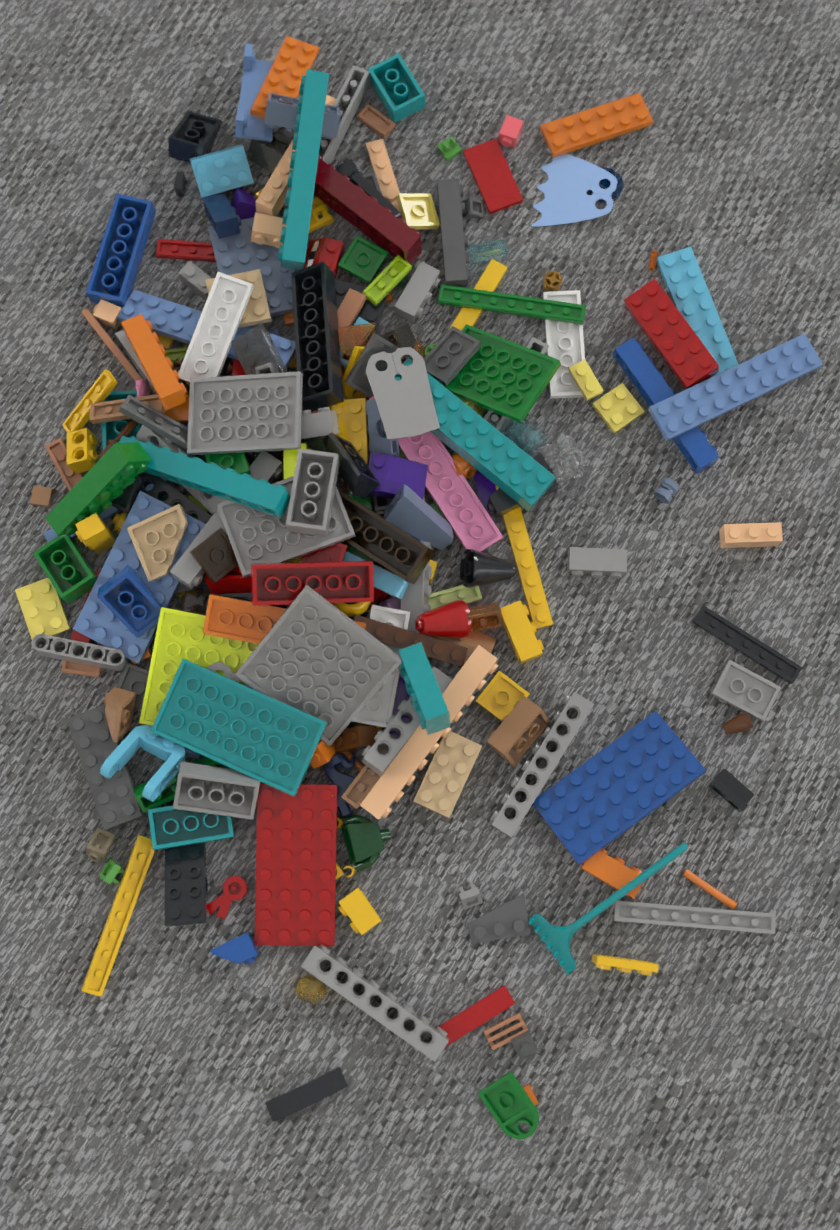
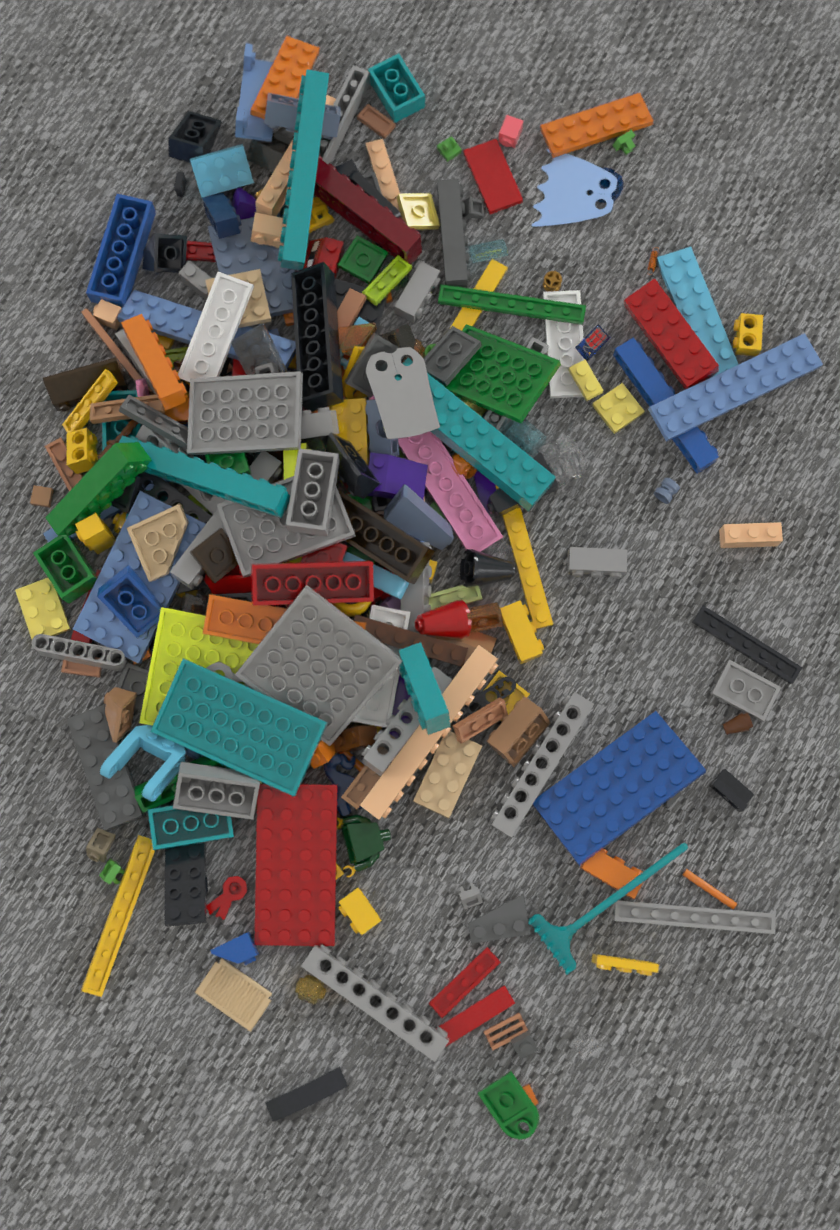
(70, 387): none -> dark brown slope
(165, 253): none -> black slope
(234, 994): none -> tan window
(464, 982): none -> red tile
(480, 720): none -> nougat tile
(481, 698): none -> black beam
(592, 342): none -> tile
(625, 142): none -> bright green tile
(752, 335): none -> yellow brick

